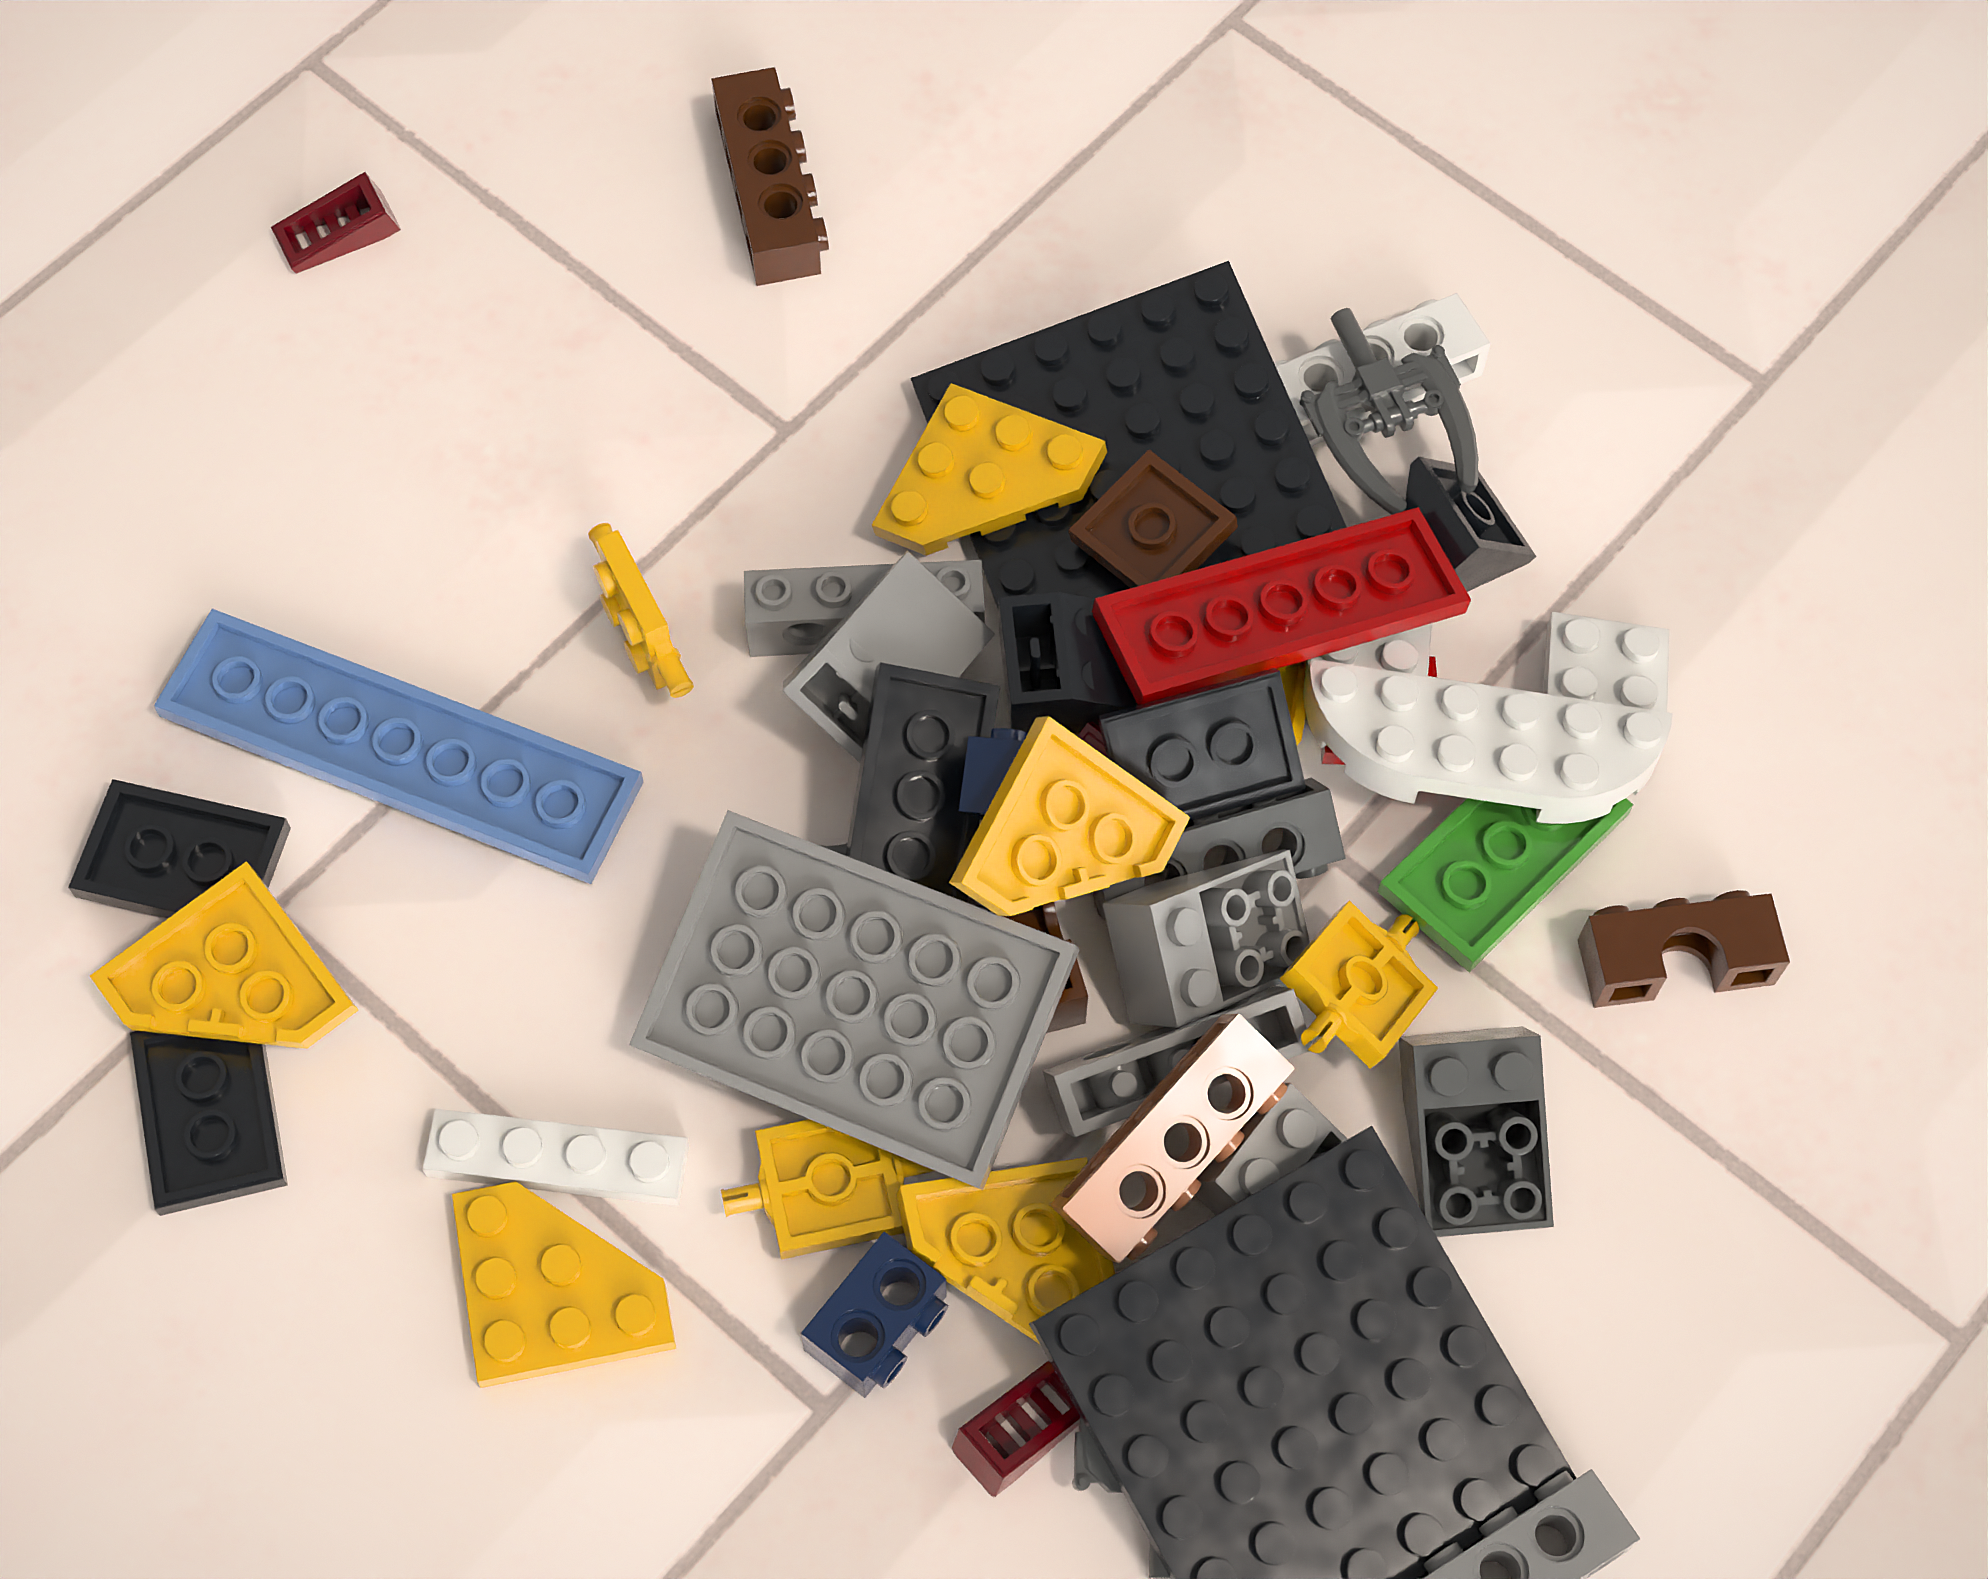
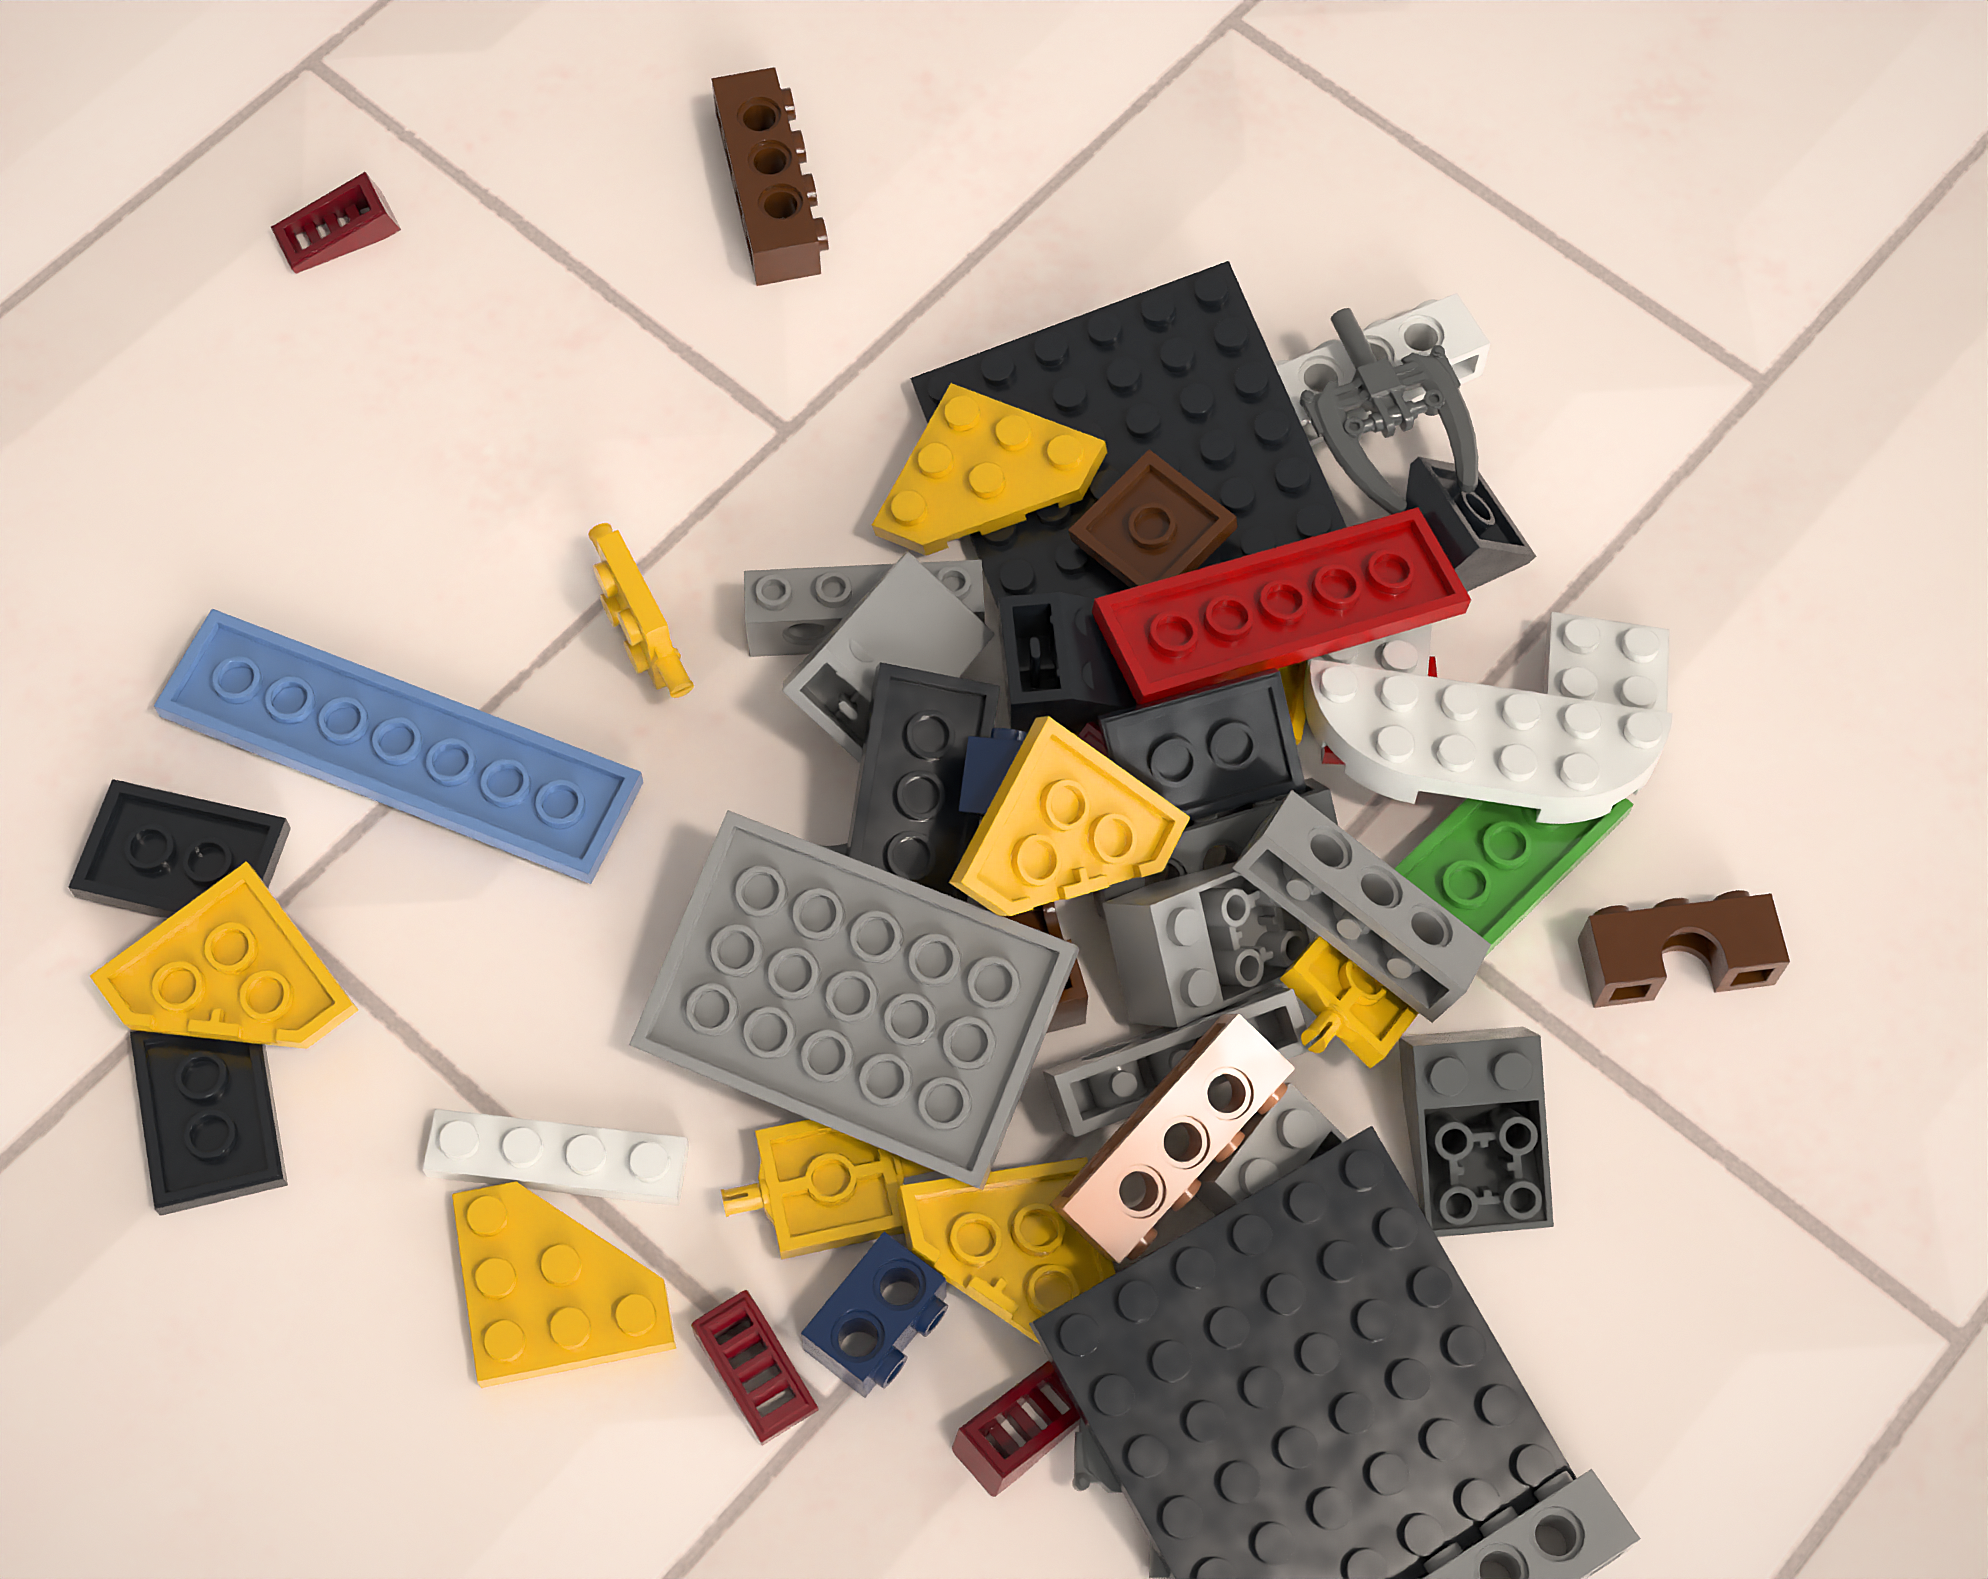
(723, 1319): none -> dark red slope
(1362, 907): none -> light grey brick

